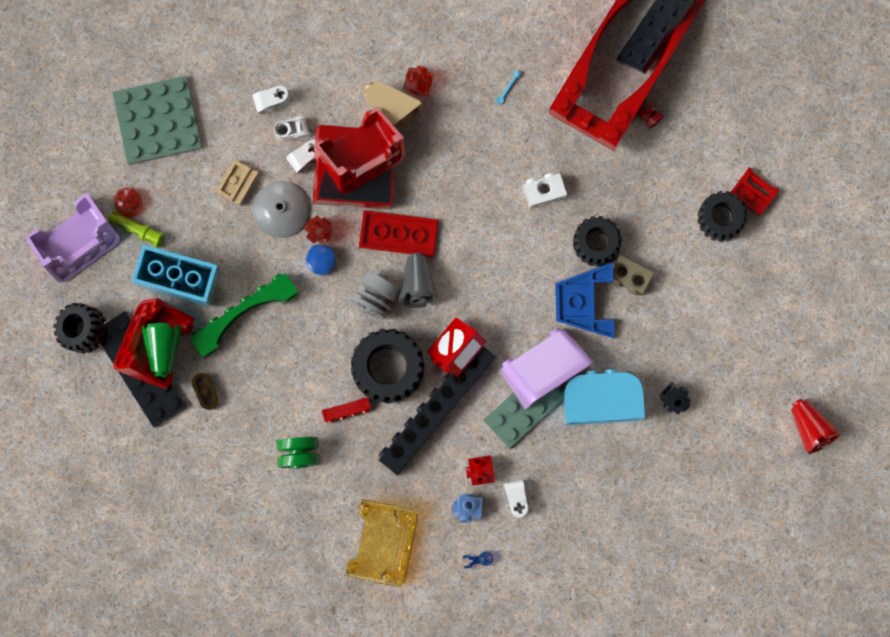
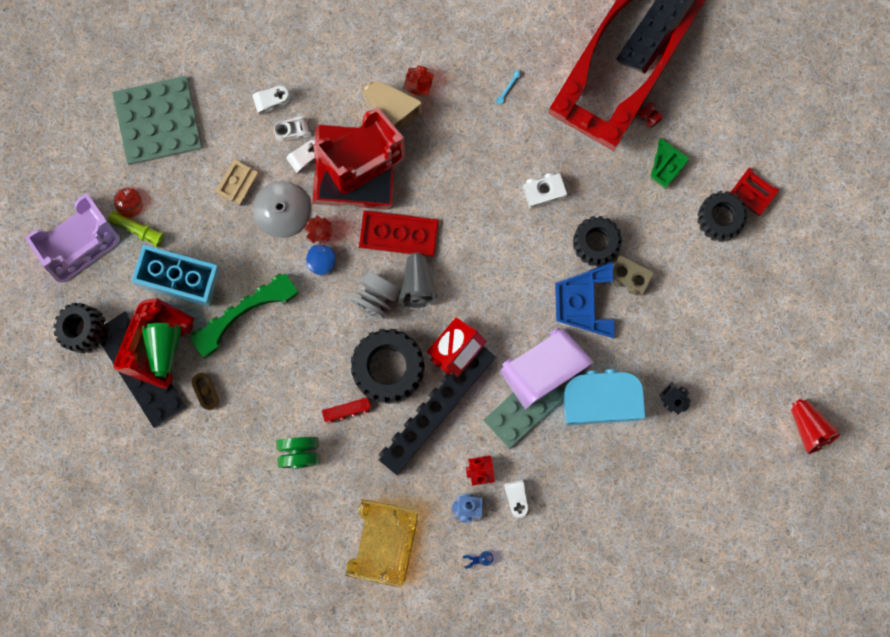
(667, 164): none -> green wing

